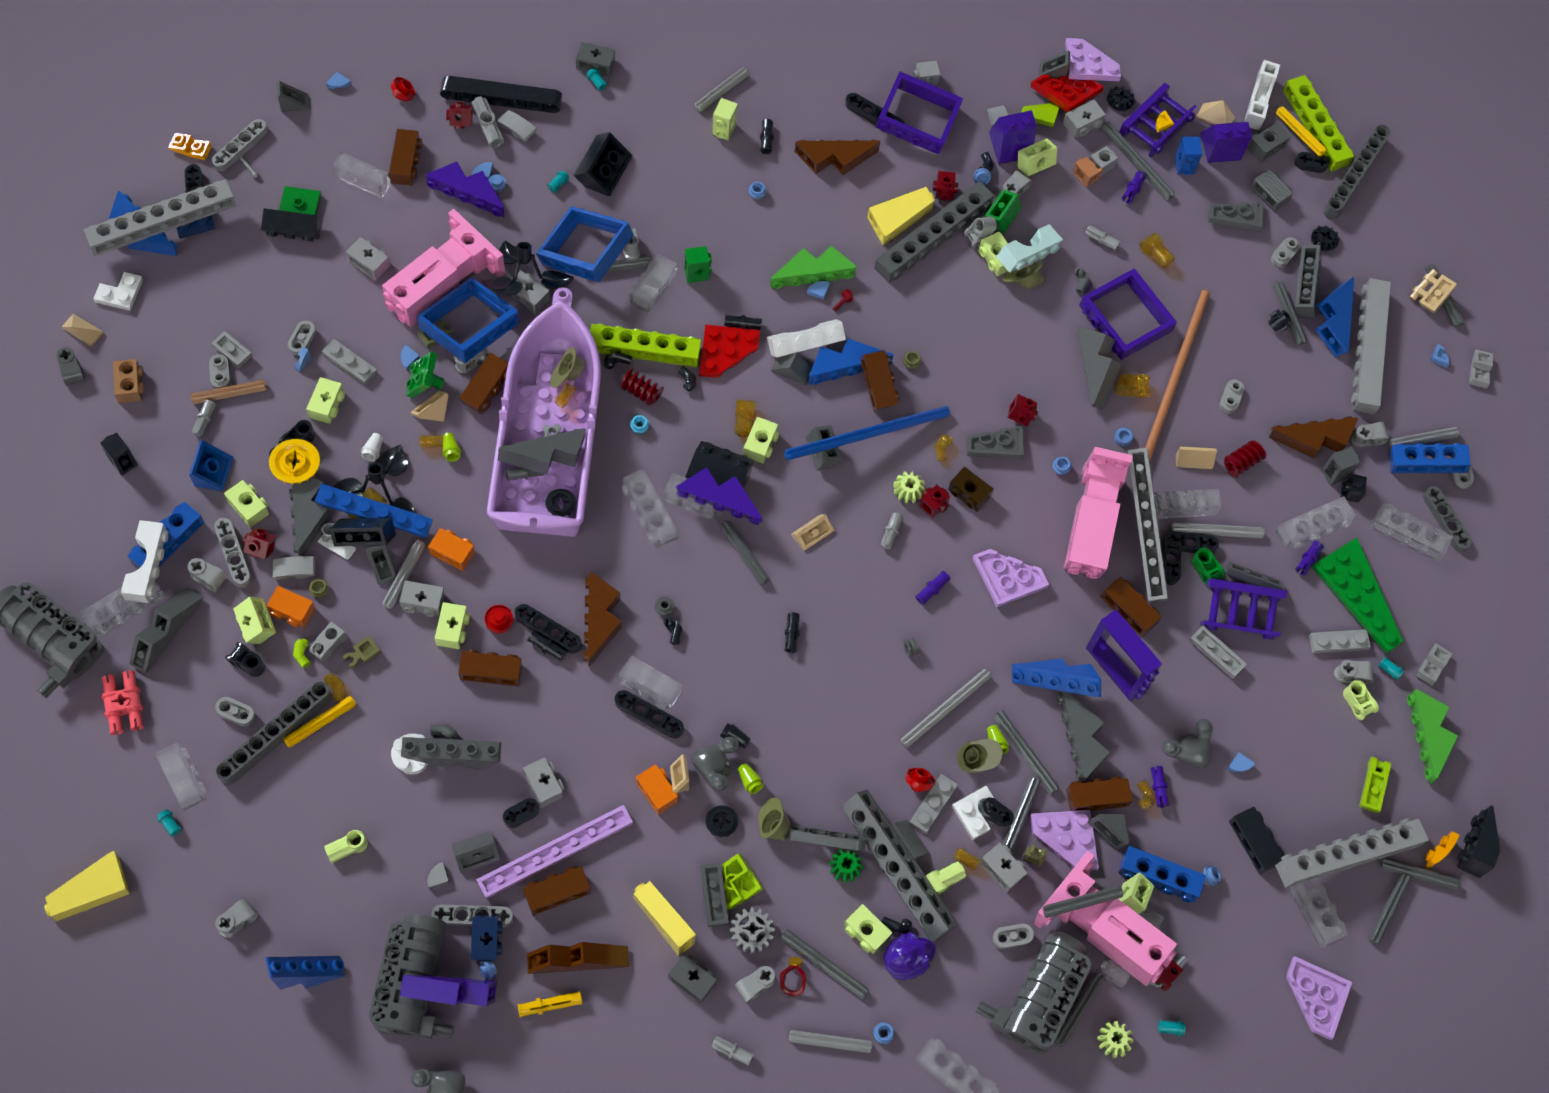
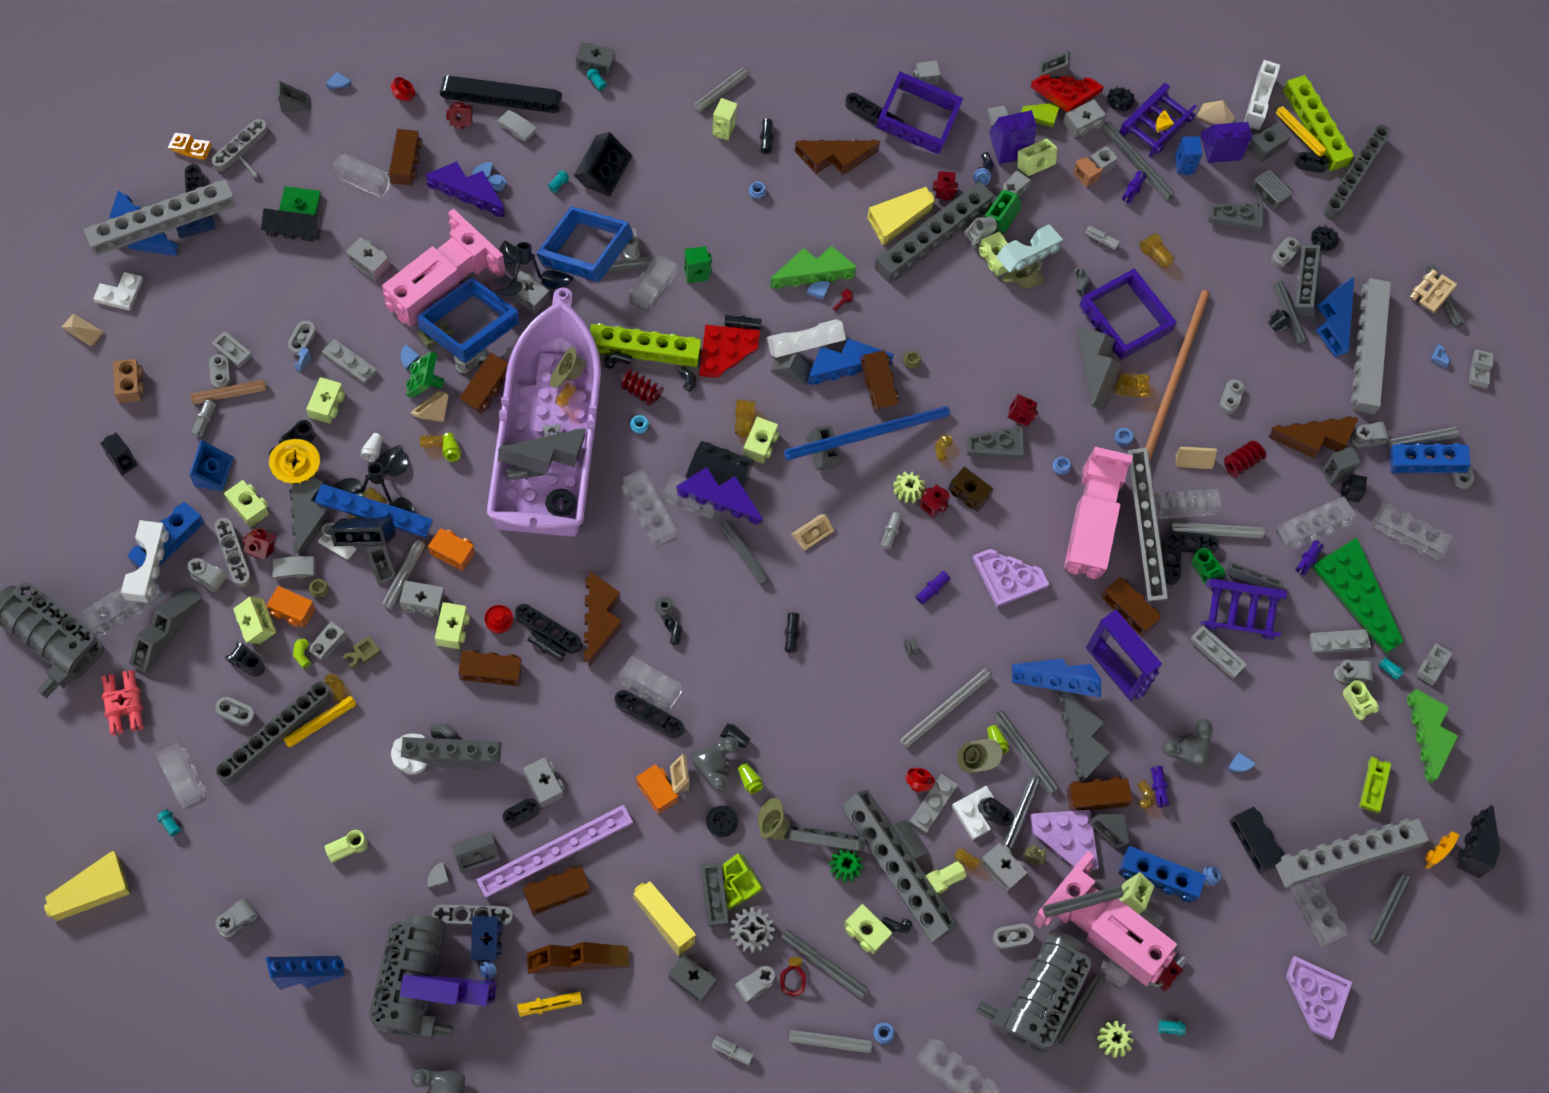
(69, 368): dark grey piece -> none
(487, 122): light grey piece -> none
(908, 956): dark purple head -> none
(1090, 63): lavender plate -> none
(1420, 873): dark grey axle -> none
(1451, 517): dark grey beam -> none

